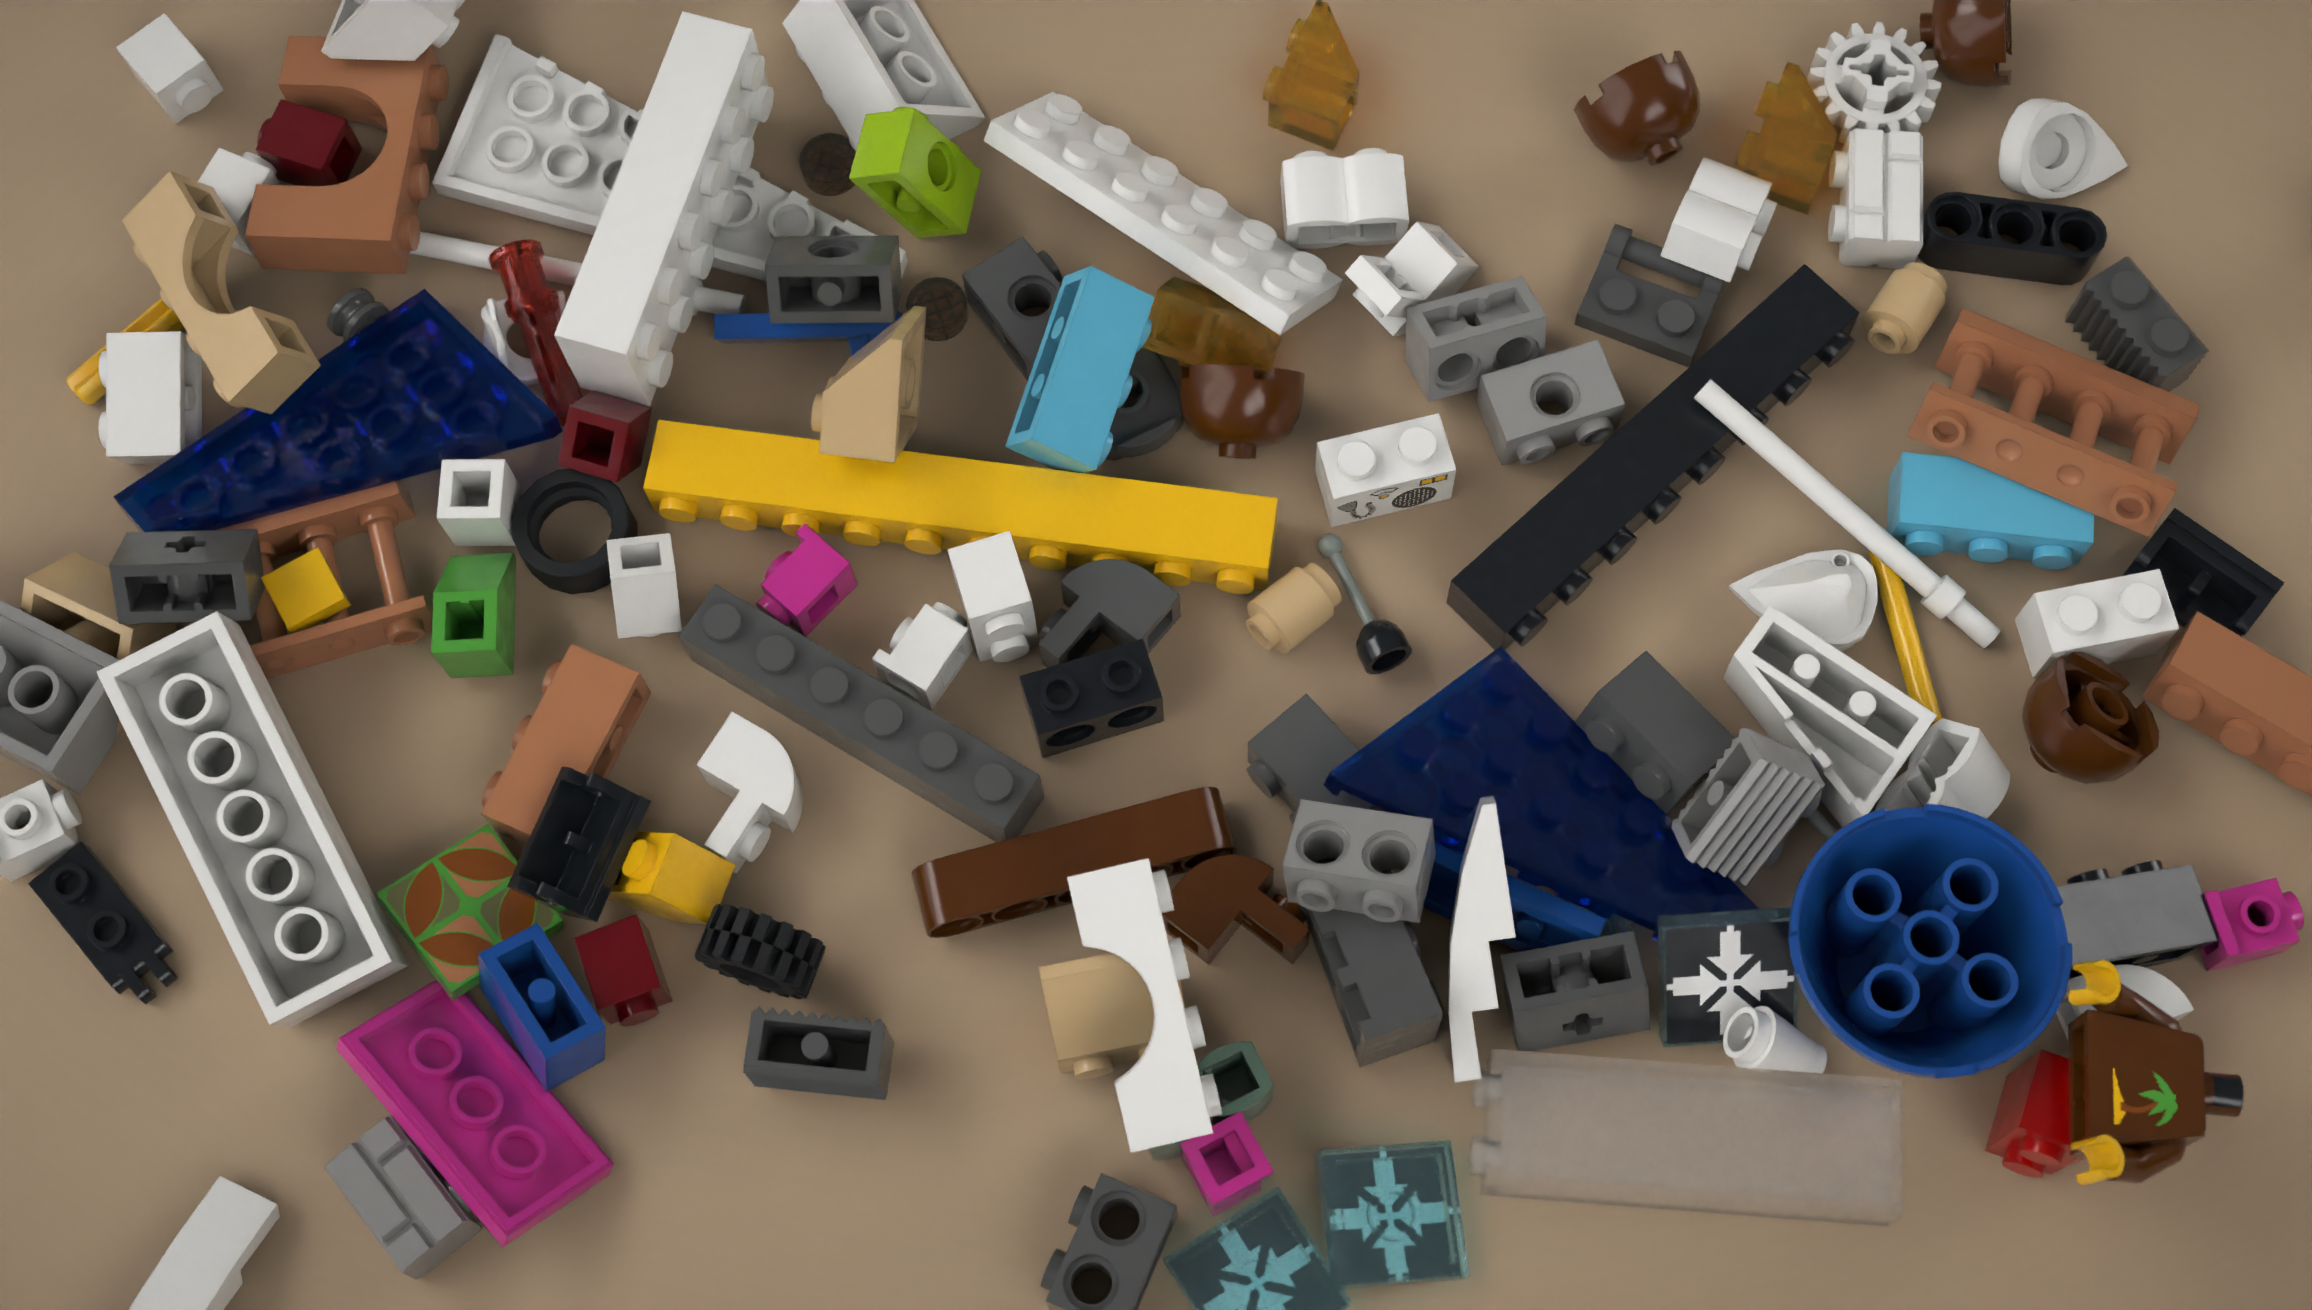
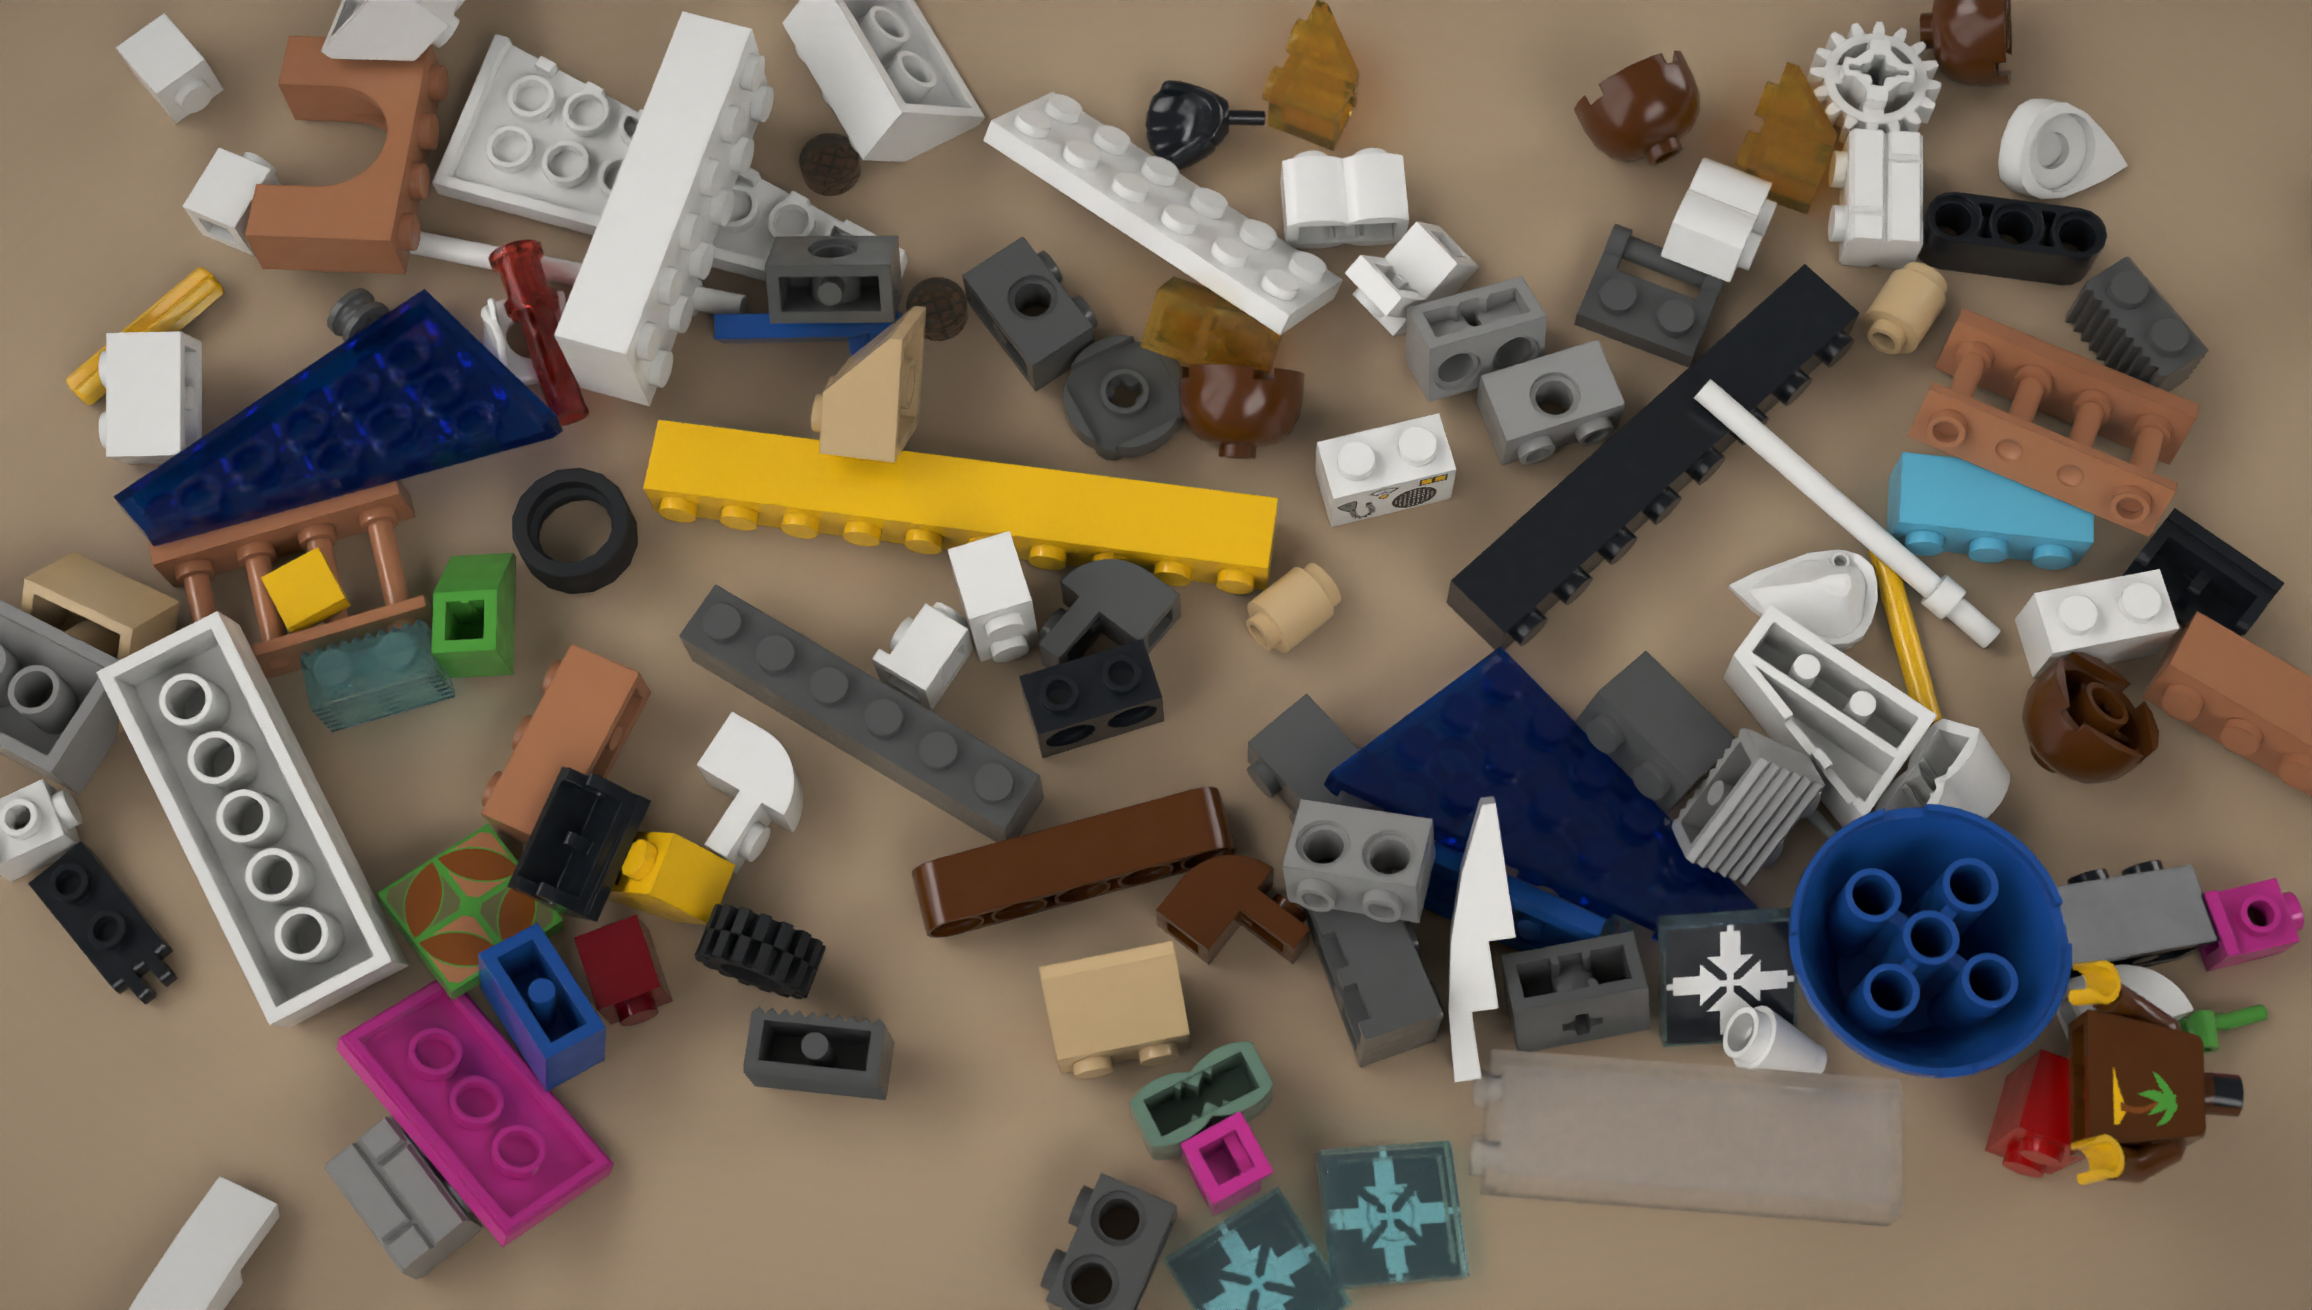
(186, 244): tan arch -> none
(187, 575): dark grey brick -> none
(308, 145): dark red brick -> none
(374, 676): none -> clear light blue brick
(477, 501): white brick -> none
(605, 436): dark red brick -> none
(644, 585): white brick -> none
(806, 583): dark pink brick -> none
(915, 173): lime brick -> none
(1081, 372): medium azure brick -> none
(1163, 1092): white arch -> none
(1191, 121): none -> black piece
(1380, 642): black hinge -> none
(2207, 1023): none -> bright green hand

